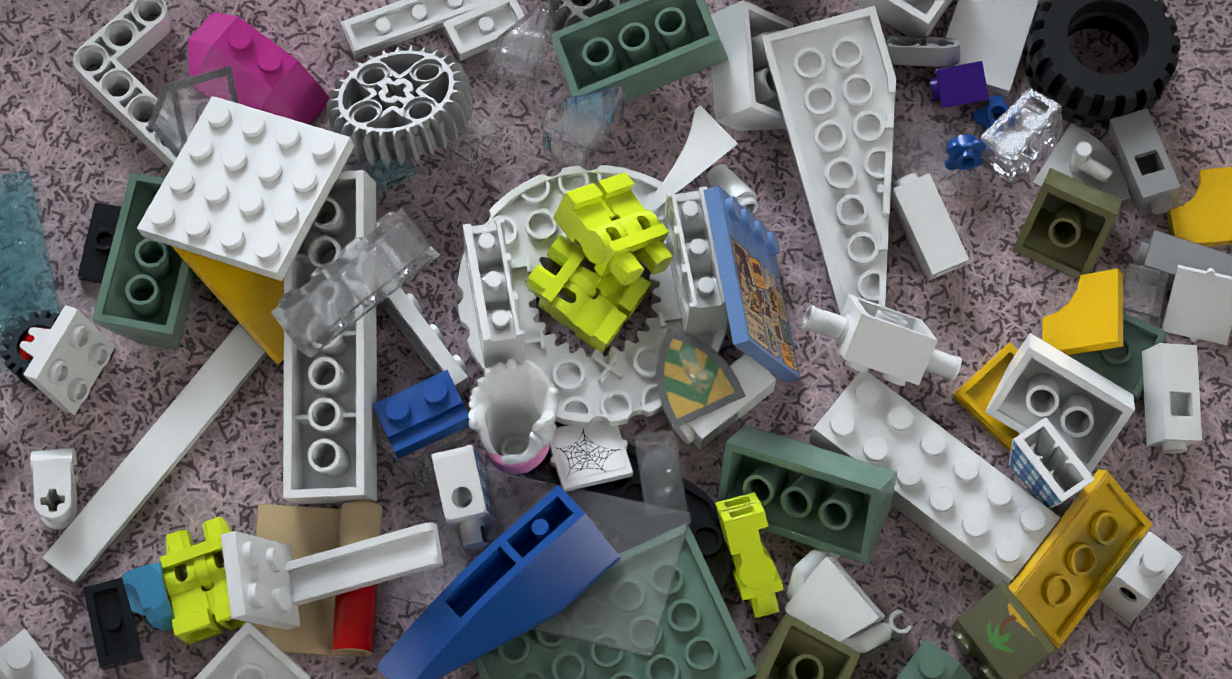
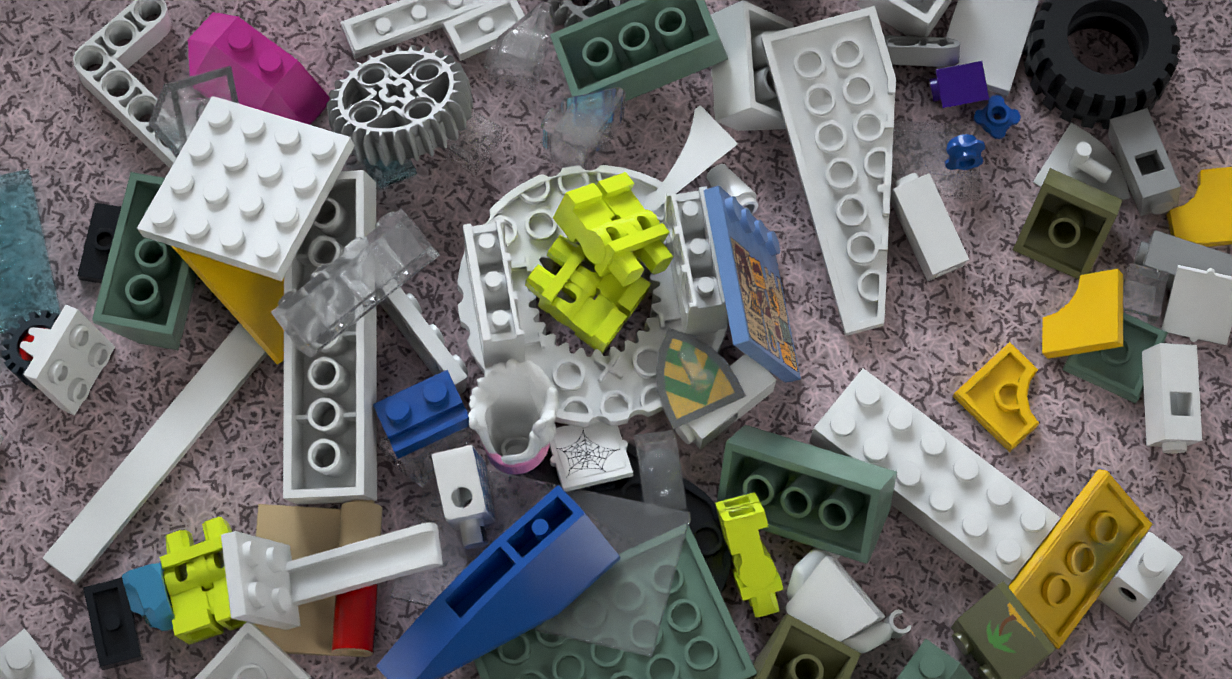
(54, 481): white piece -> none
(882, 341): white brick -> none
(1022, 135): clear brick -> none
(1049, 466): white torso -> none
(1073, 397): white slope -> none

